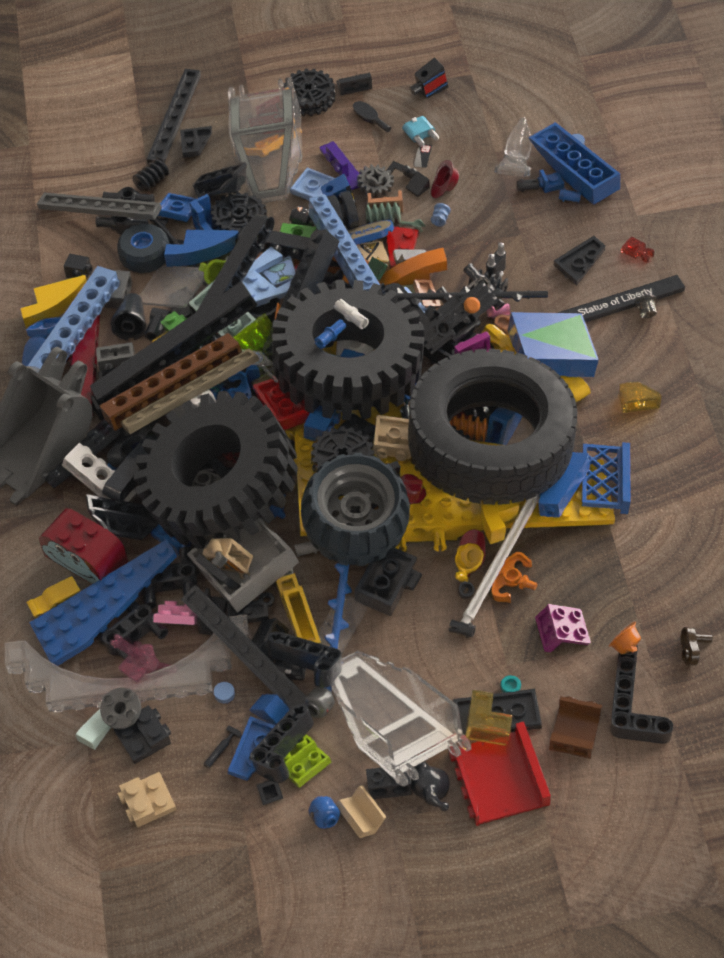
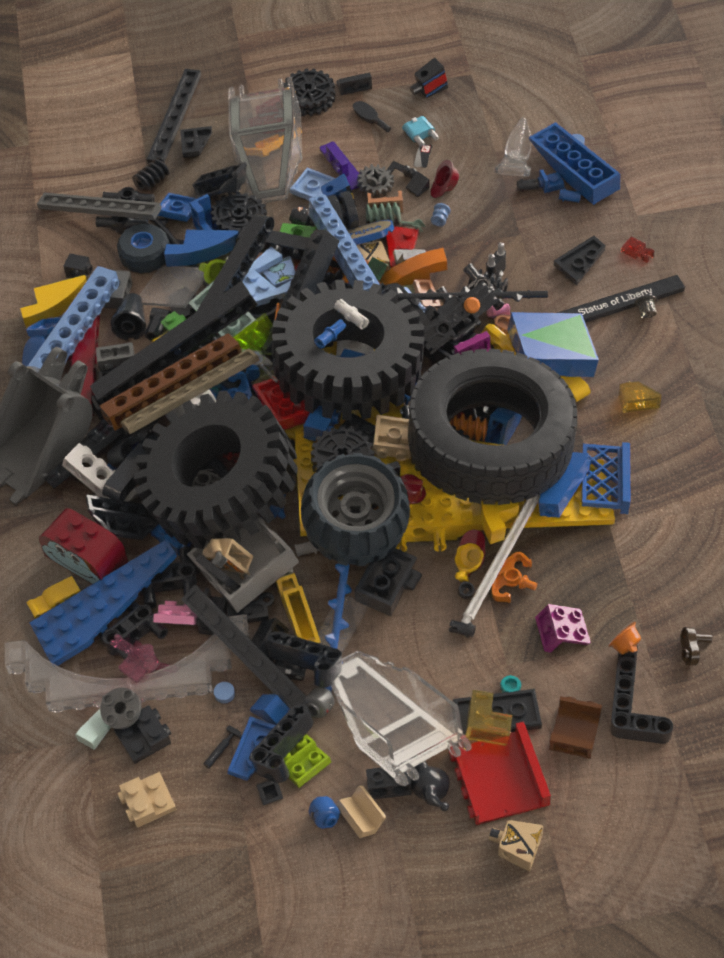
(518, 842): none -> tan torso

